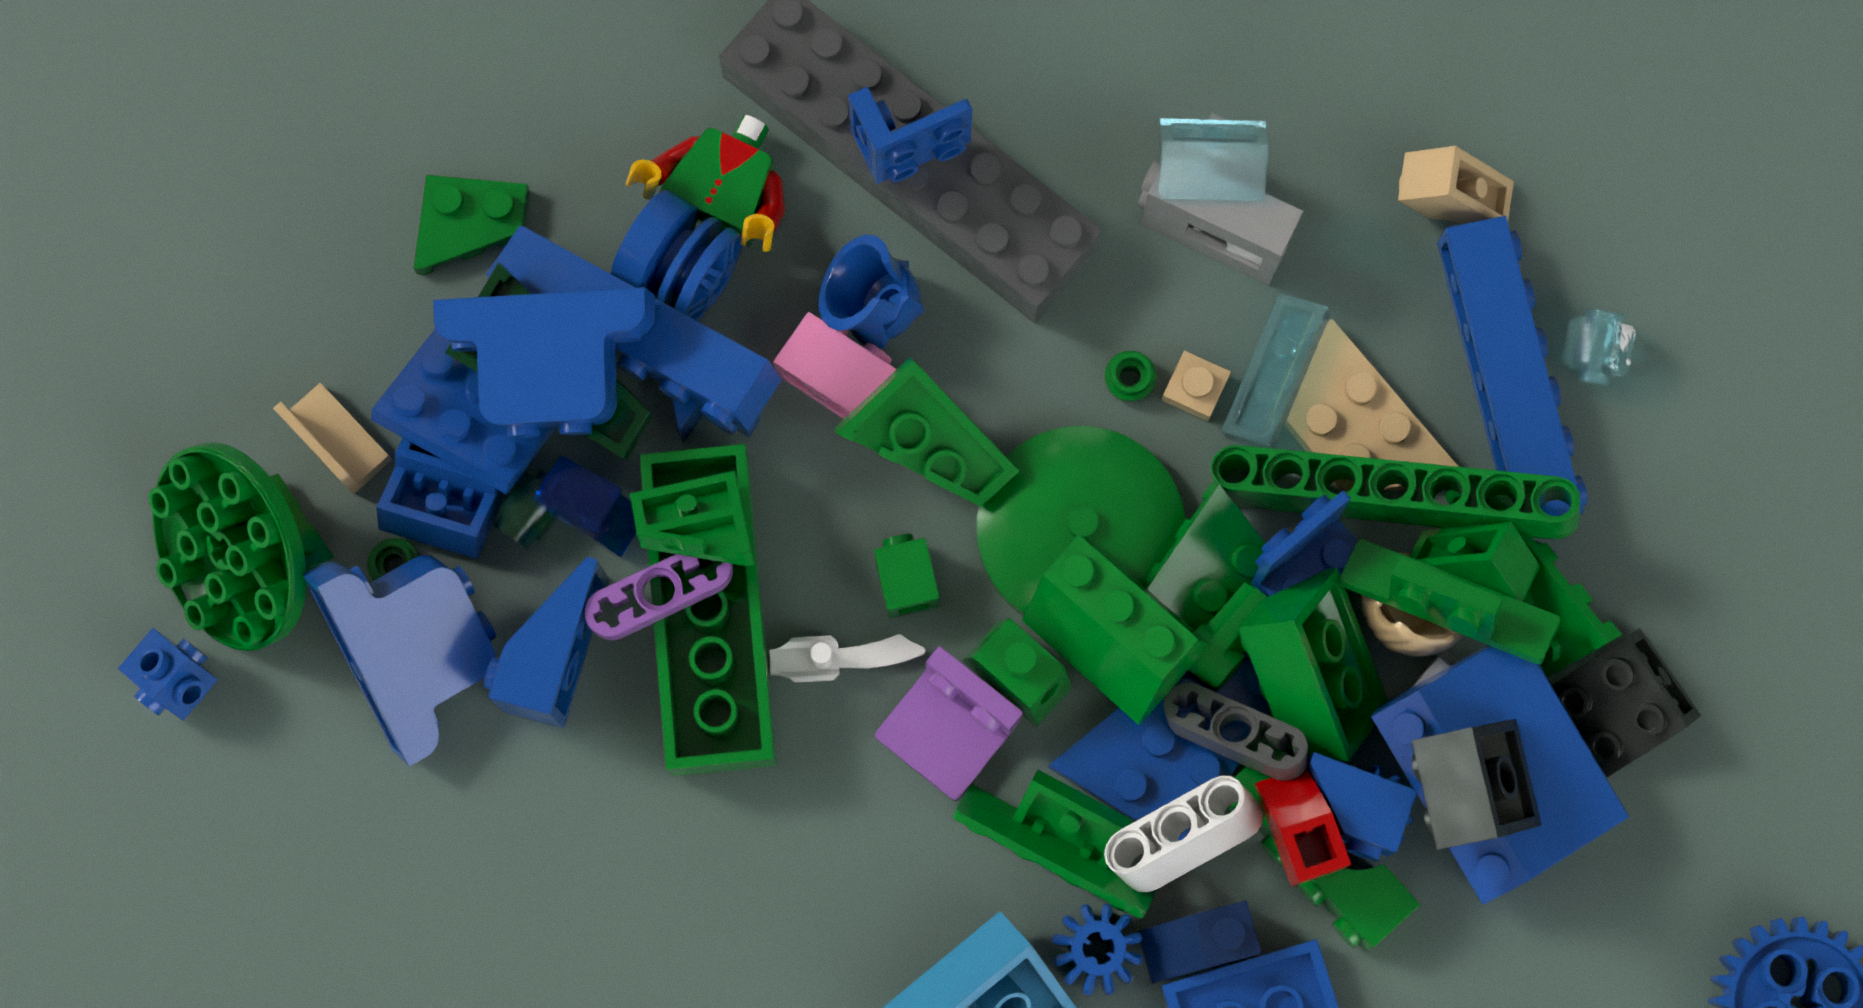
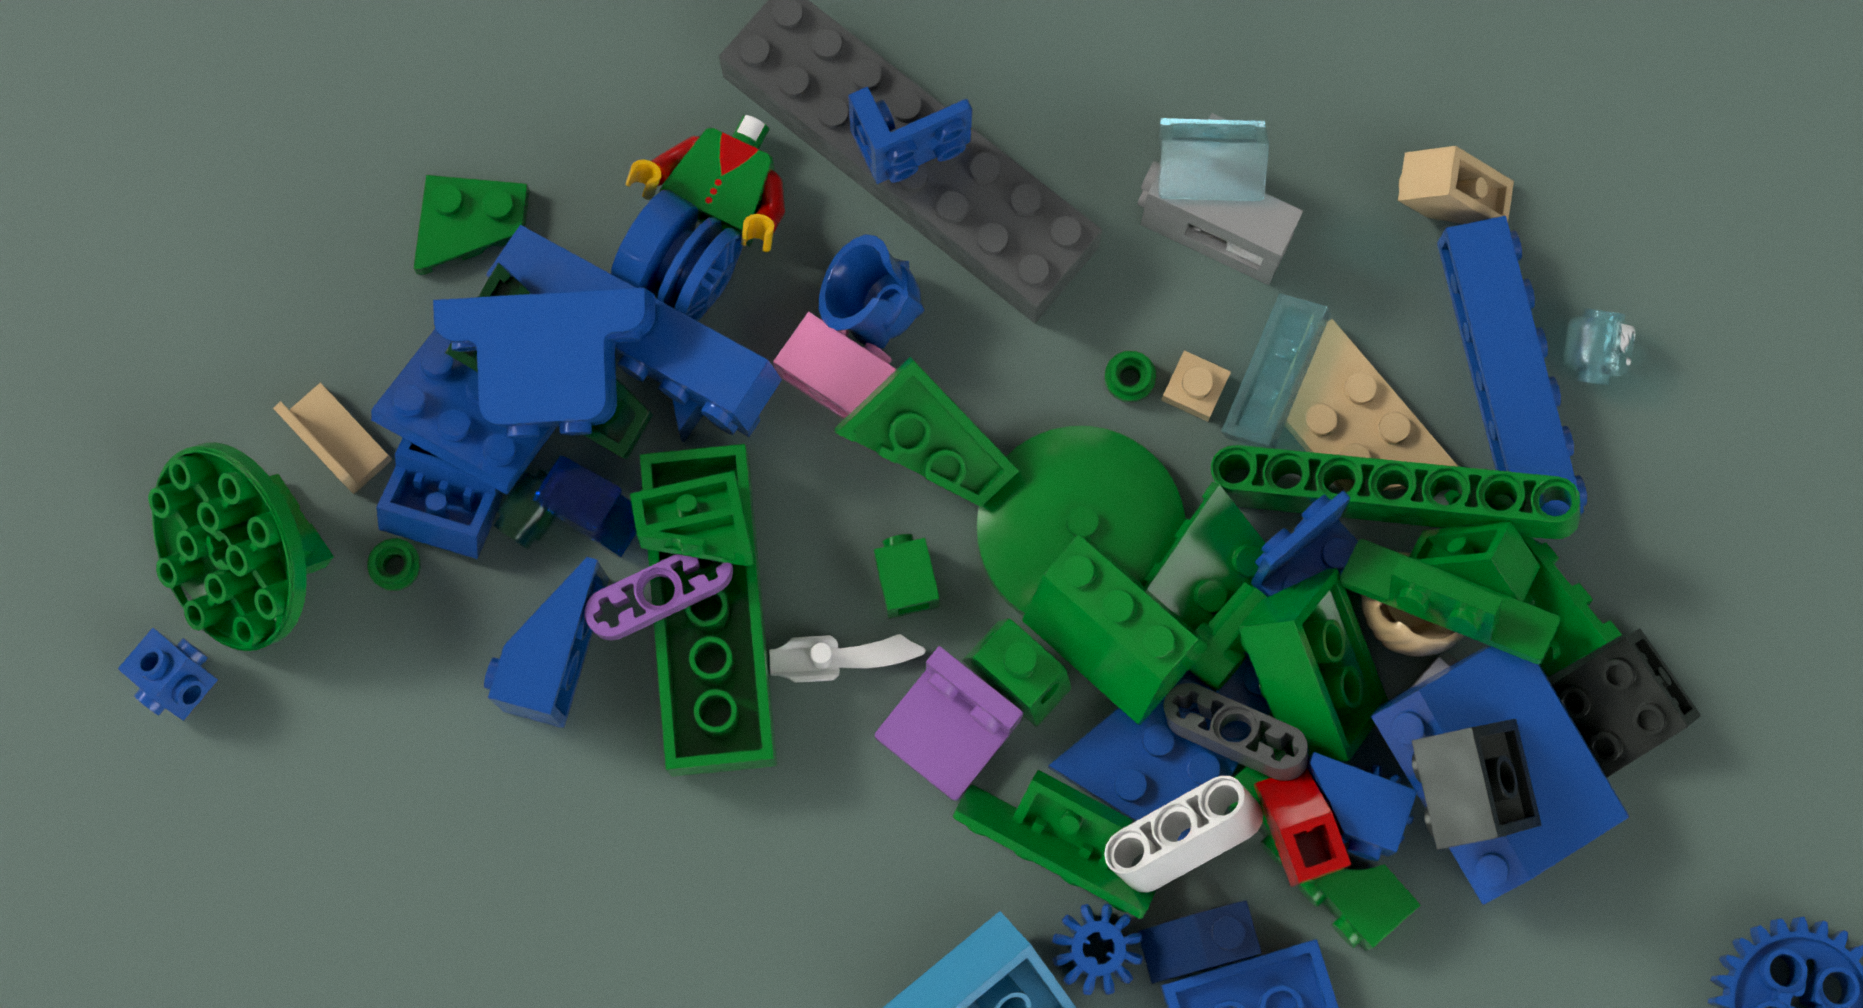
(406, 642): brick -> none

